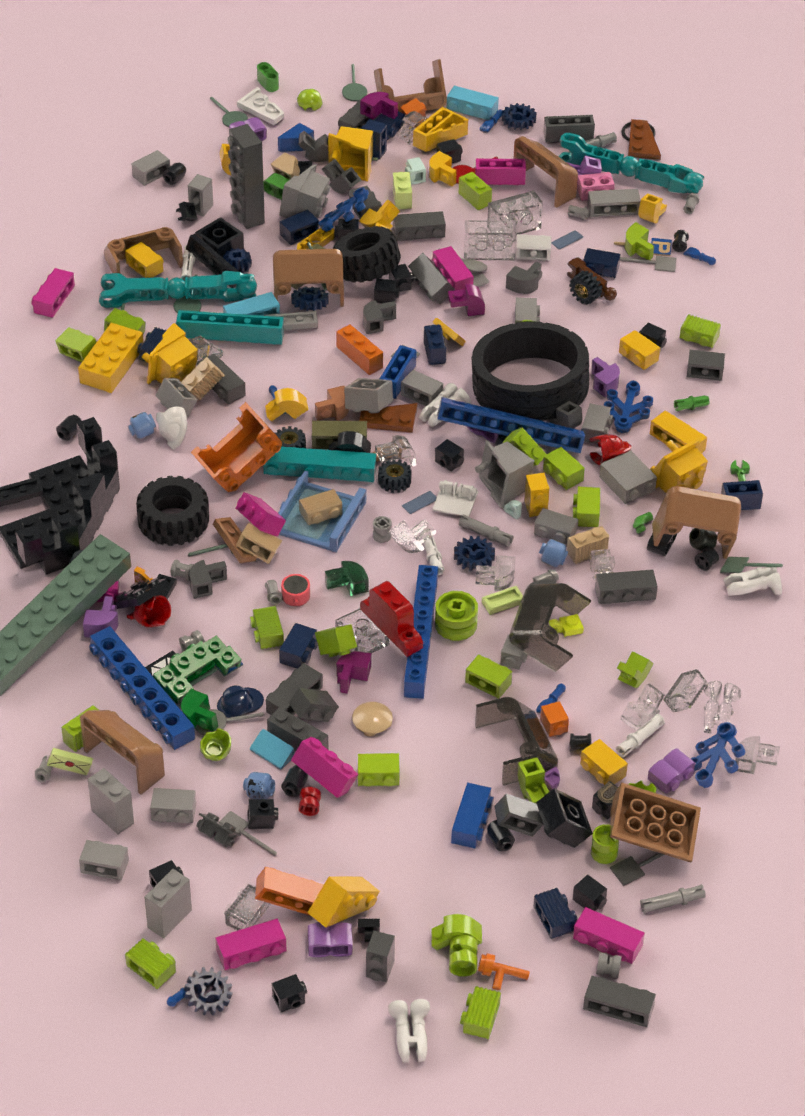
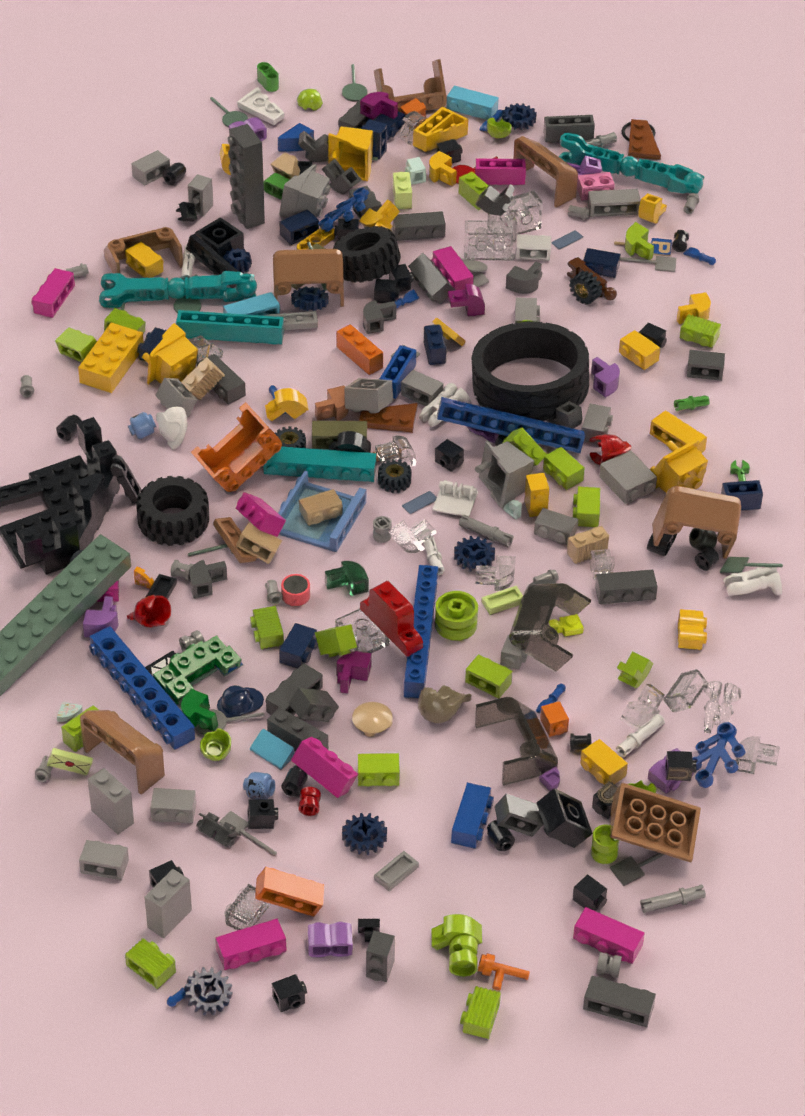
(26, 386): none -> light grey pin
(68, 711): none -> light aqua tile
(80, 270): none -> light grey pin
(125, 478): none -> black hinge
(140, 593): black plate -> none
(343, 898): yellow wedge -> none
(364, 833): none -> dark blue gear
(396, 871): none -> light grey tile
(399, 1011): white piece -> none
(407, 298): none -> blue piece
(440, 705): none -> dark tan piece
(494, 202): none -> dark grey brick
(498, 129): none -> lime hair
(532, 779): lime brick -> none
(553, 553): medium blue head -> none
(554, 912): dark blue brick -> none
(624, 422): blue plant -> none
(641, 520): bright green arm -> none
(679, 765): none -> black brick
(691, 629): none -> yellow brick
(698, 306): none -> yellow brick

